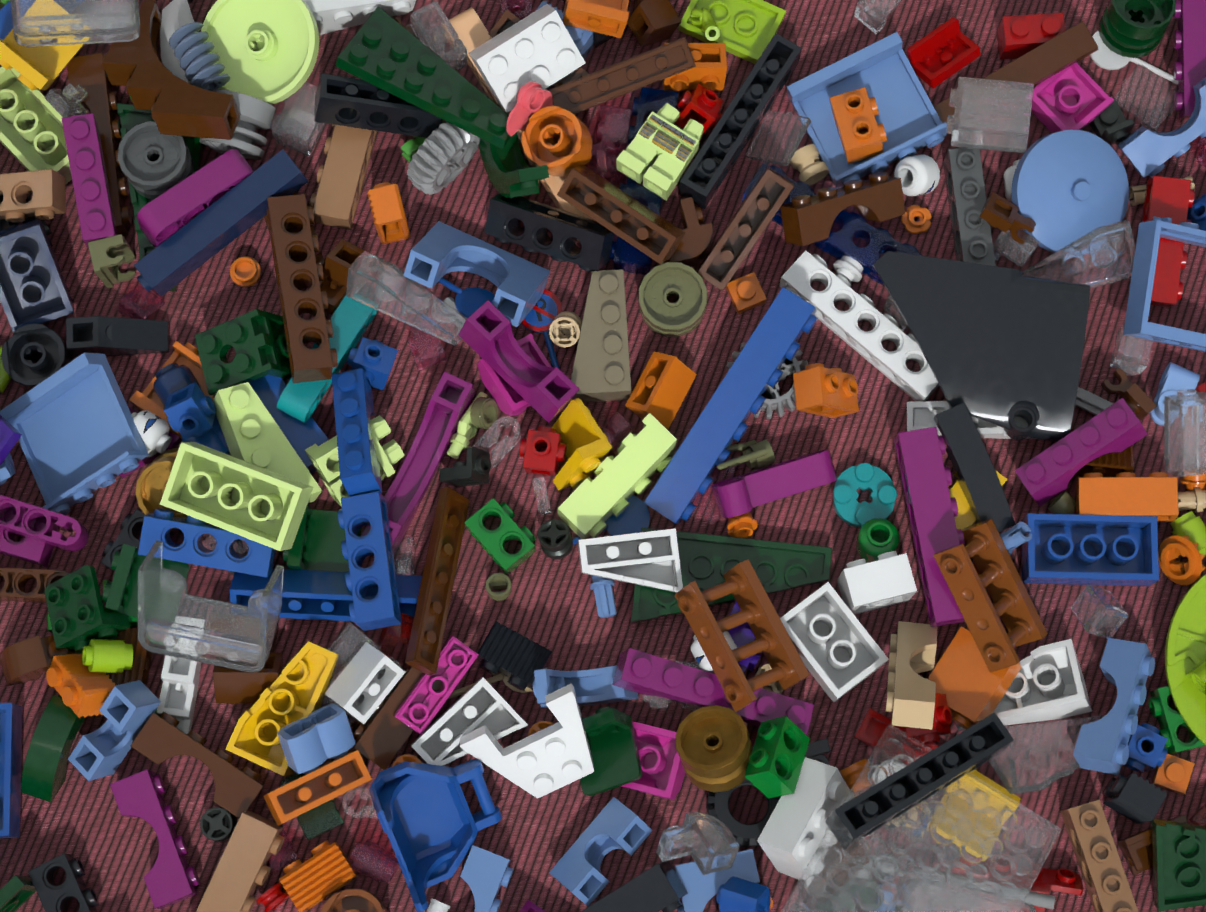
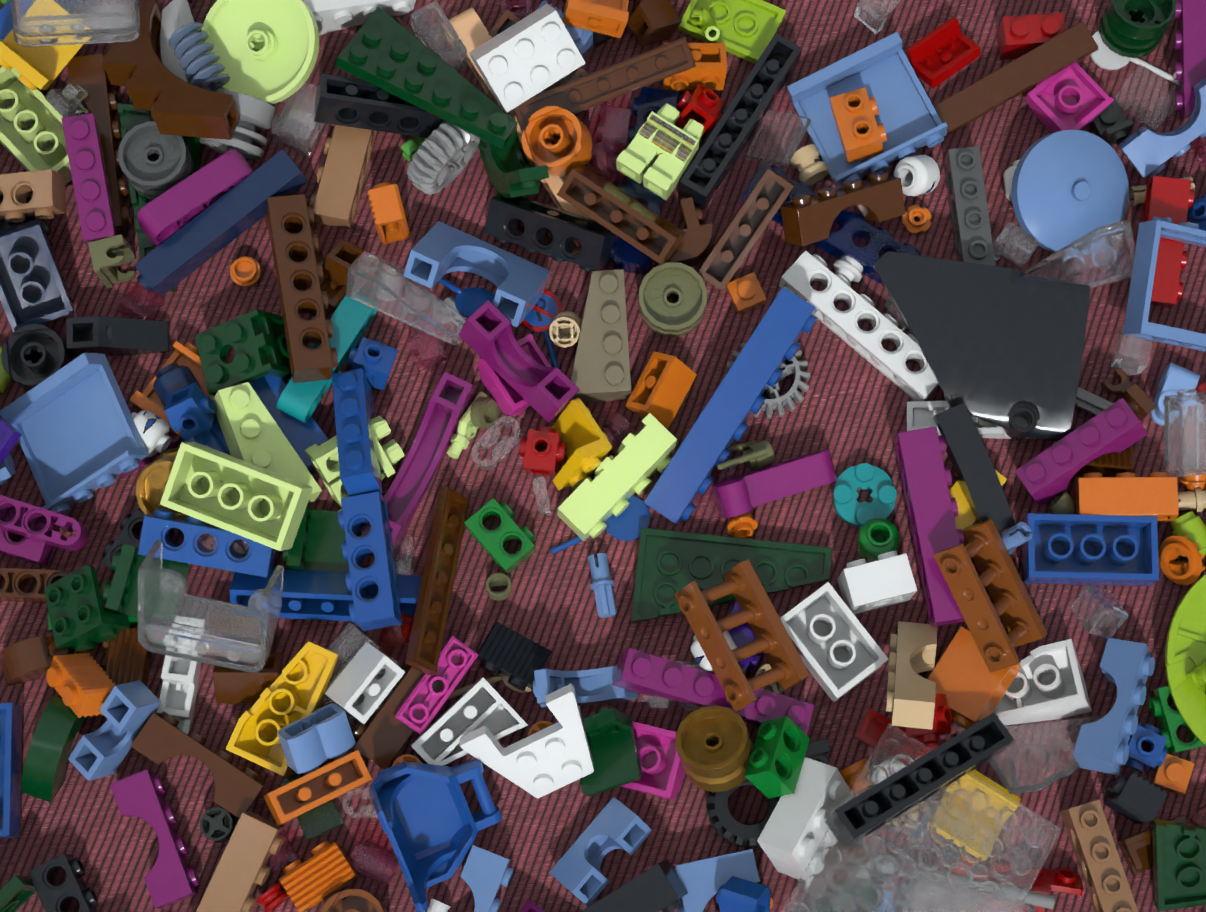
(107, 656): lime brick -> none
(468, 473): pearl dark grey bracket -> none
(529, 100): coral plate -> none
(548, 536): pearl dark grey wheel -> none
(634, 558): white wedge -> none
(704, 839): clear brick -> none
(825, 391): orange brick -> none
(990, 114): clear brick -> none
(1003, 215): reddish brown plate -> none

